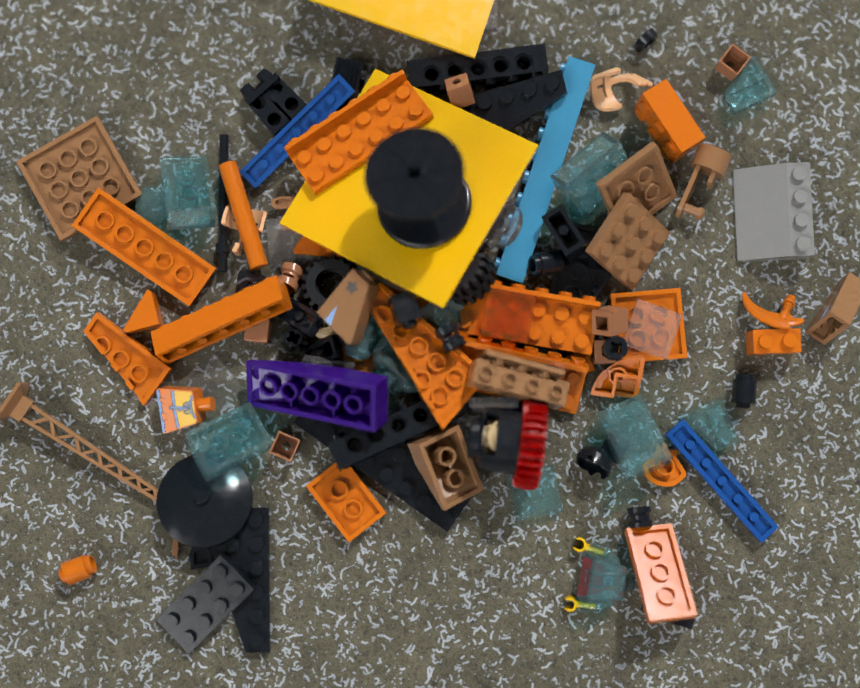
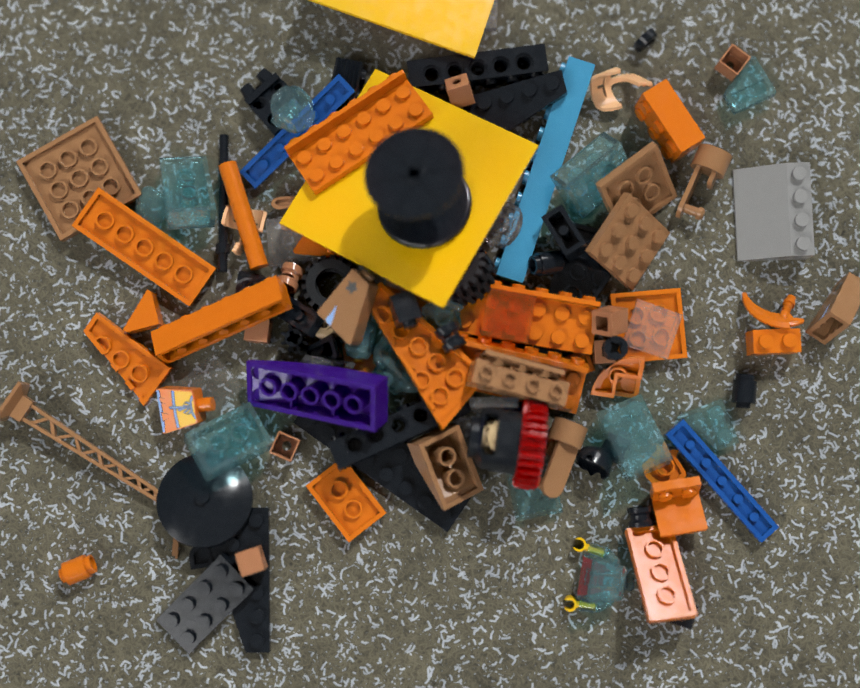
(251, 560): none -> nougat piece
(292, 109): none -> clear light blue tile
(563, 444): none -> medium nougat piece
(678, 506): none -> orange bracket

